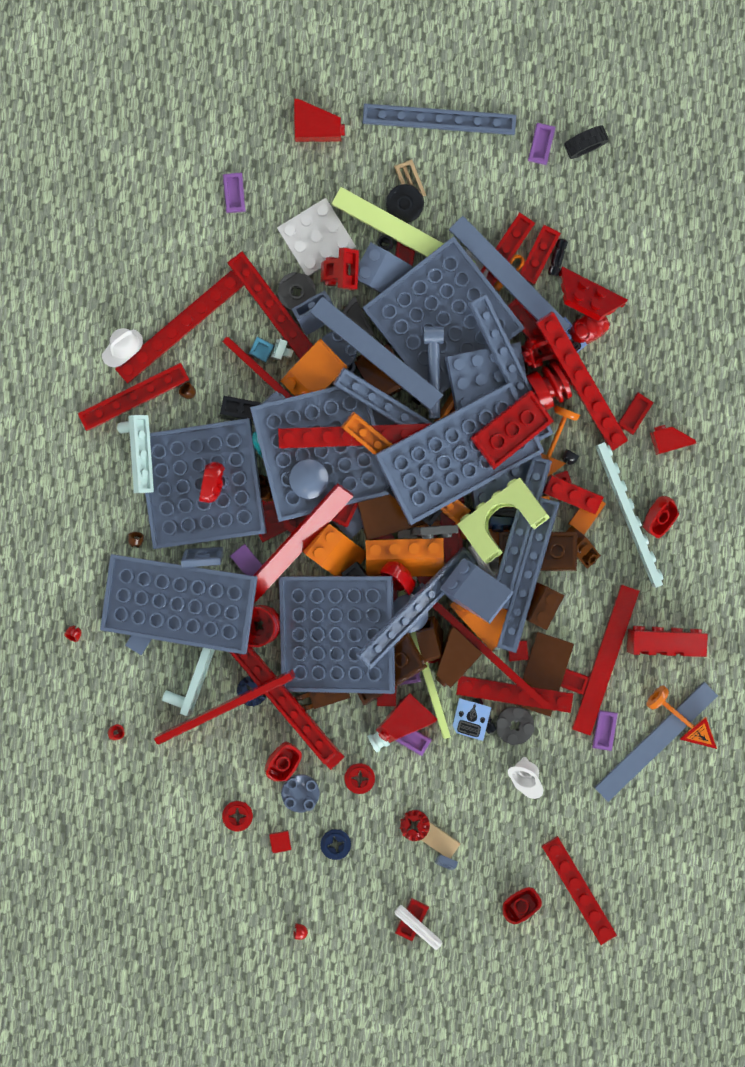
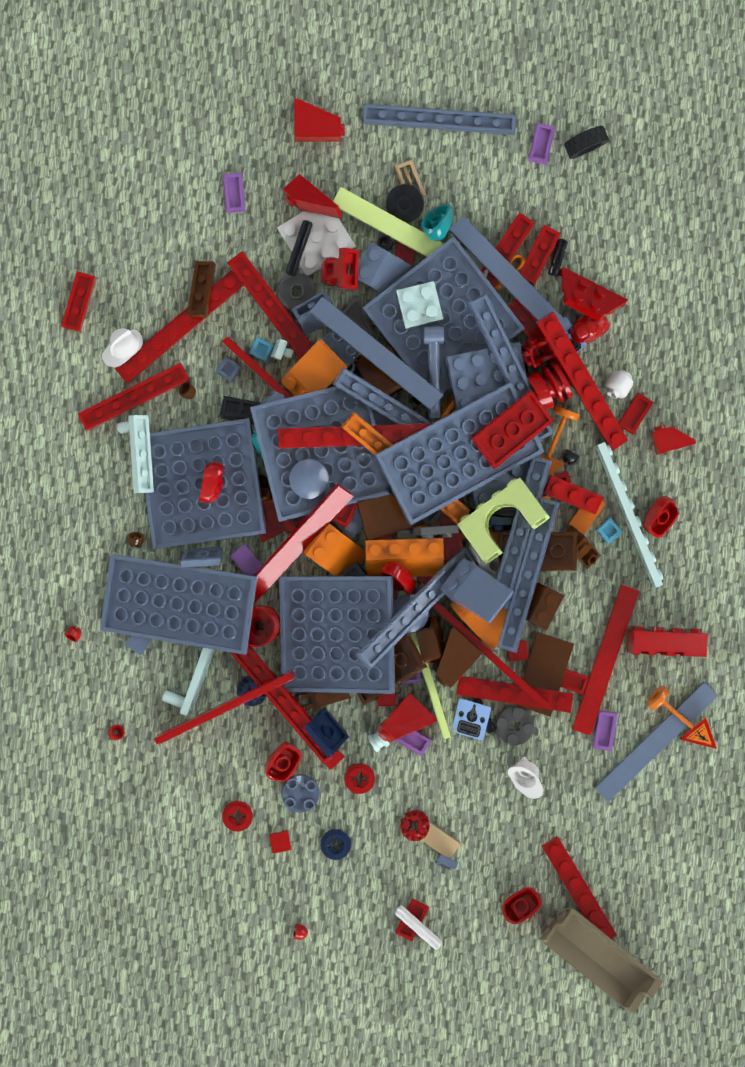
(78, 301): none -> red plate
(201, 289): none -> reddish brown tile
(228, 369): none -> sand blue tile
(299, 247): none -> black axle
(309, 198): none -> red slope
(326, 732): none -> dark blue tile
(419, 305): none -> light aqua plate
(437, 222): none -> teal piece
(600, 959): none -> dark tan panel
(609, 530): none -> medium azure tile
(619, 384): none -> white head

